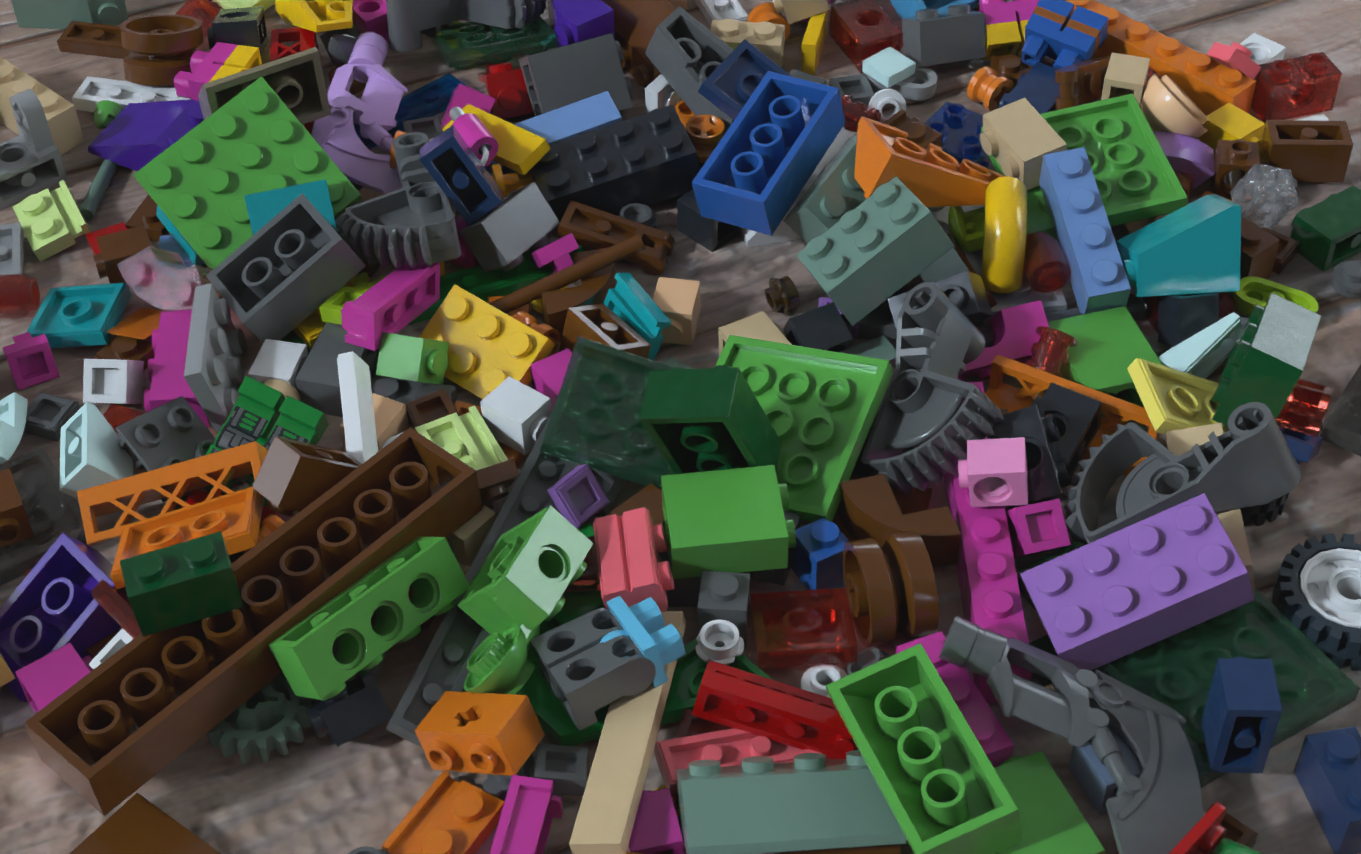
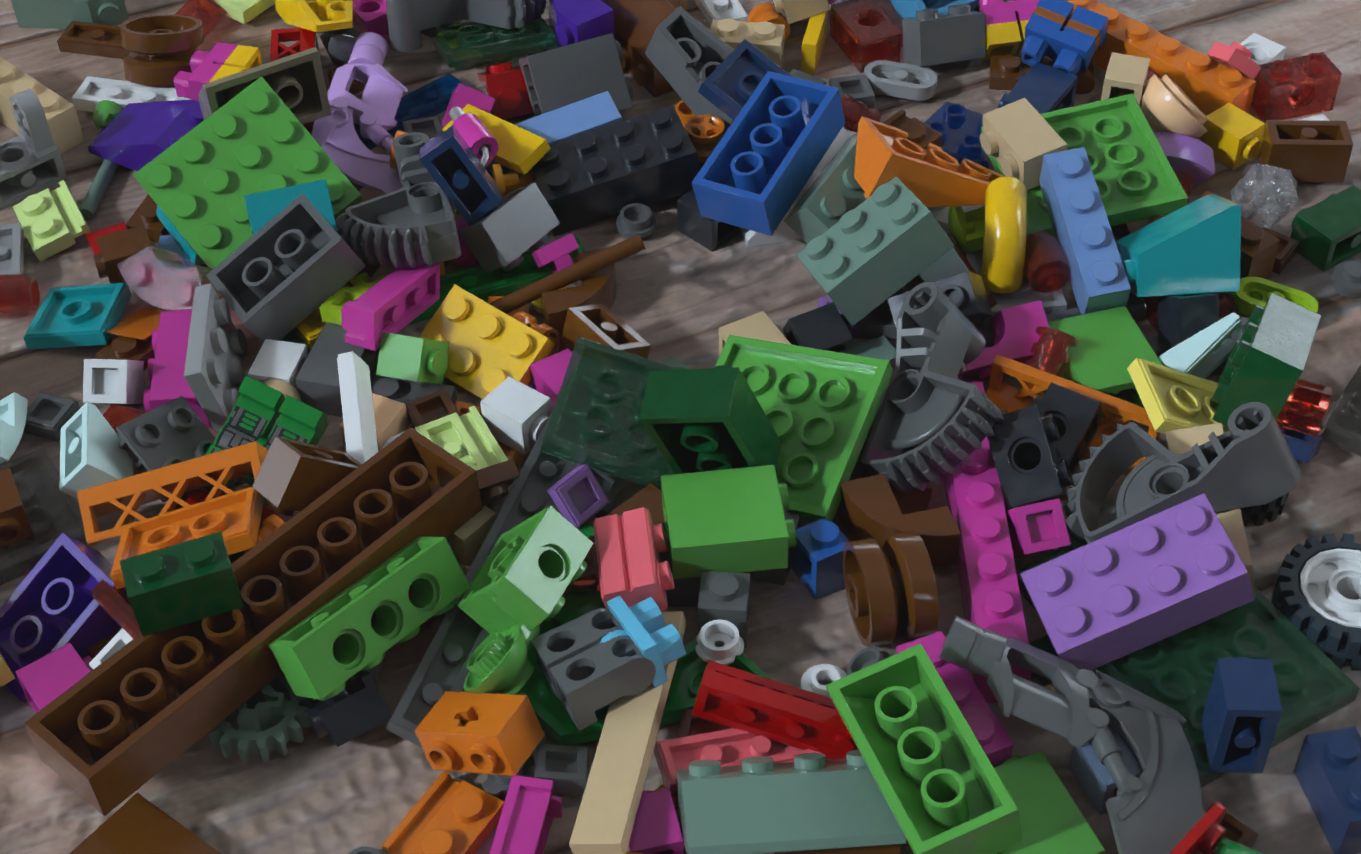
(30, 360): dark pink tile -> none
(239, 27): black brick -> none
(602, 230): reddish brown plate -> none
(637, 310): teal plate -> none
(660, 94): white plate -> none
(681, 304): light nougat brick -> none
(782, 295): dark brown plate -> none
(803, 628): clear red plate -> none
(884, 97): white plate -> none
(889, 67): light aqua tile -> none
(988, 88): orange wheel -> none
(995, 472): bright pink brick -> none
(1081, 82): reddish brown plate -> none
(1231, 164): reddish brown brick -> none

